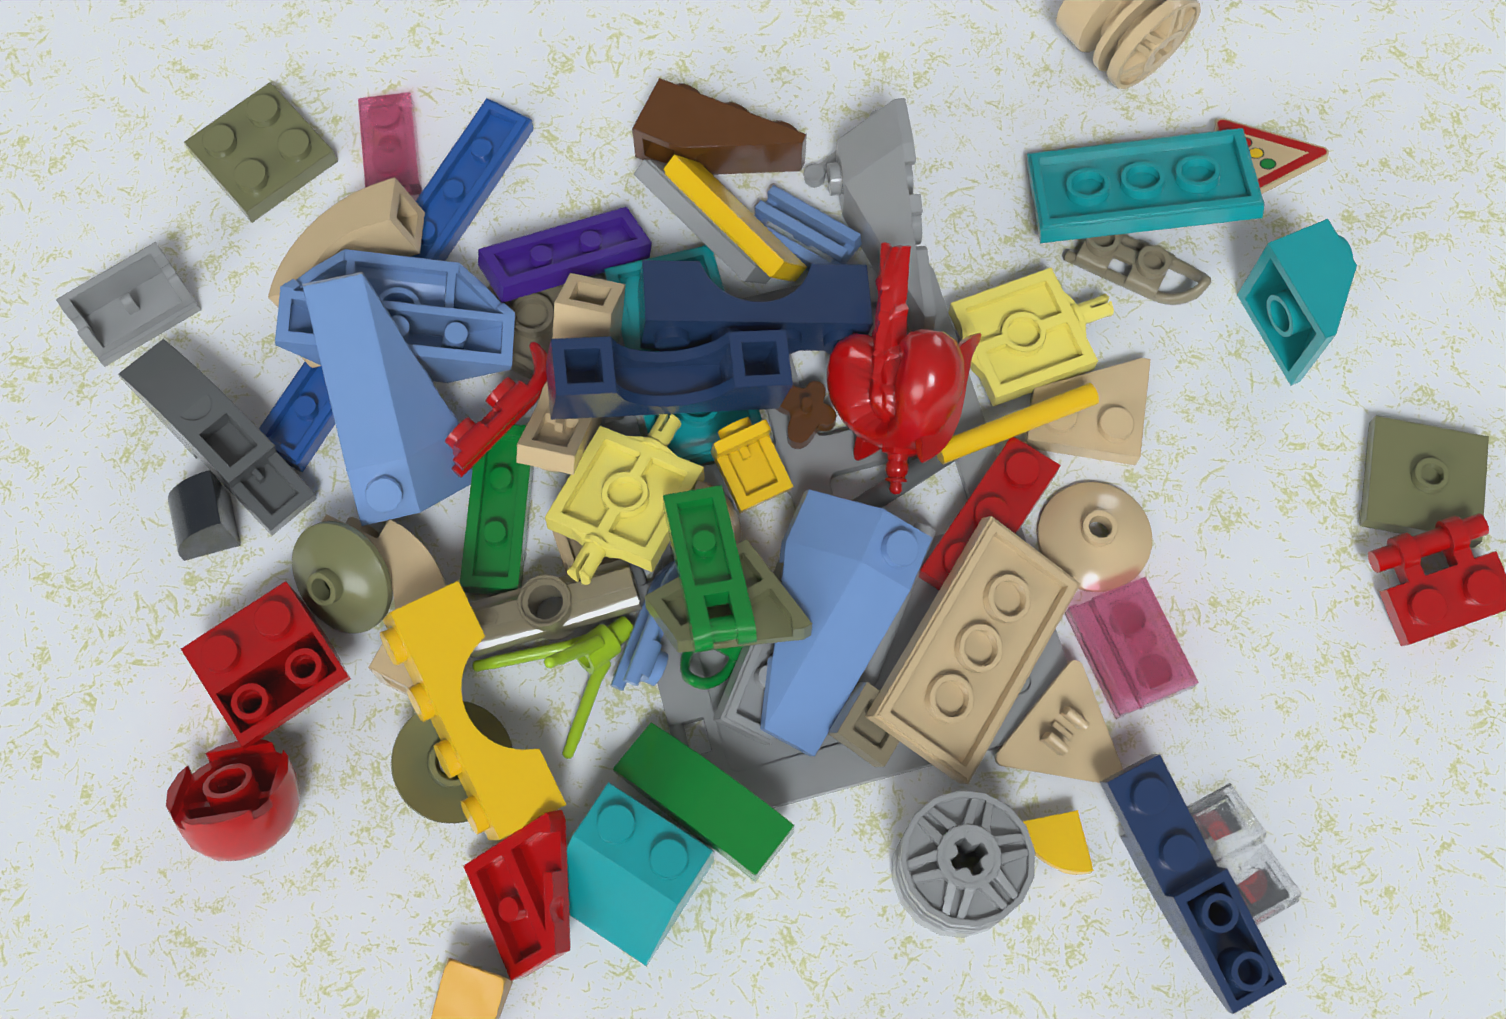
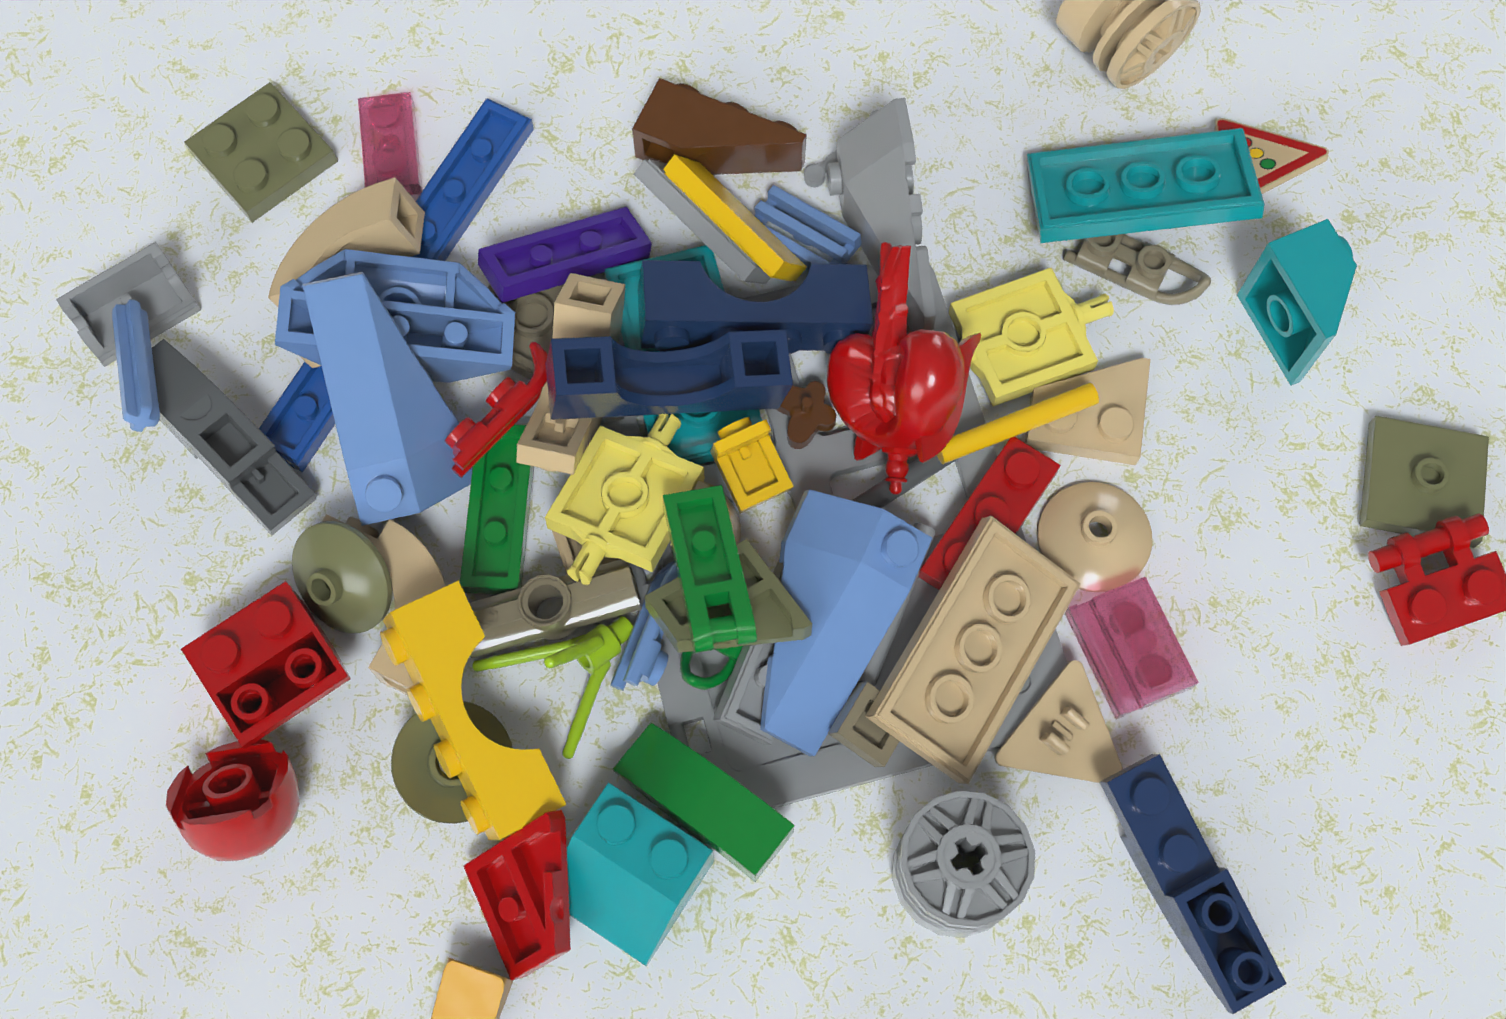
(135, 366): none -> medium blue axle
(202, 516): black brick -> none
(1061, 842): yellow tile -> none
(1239, 845): clear slope -> none

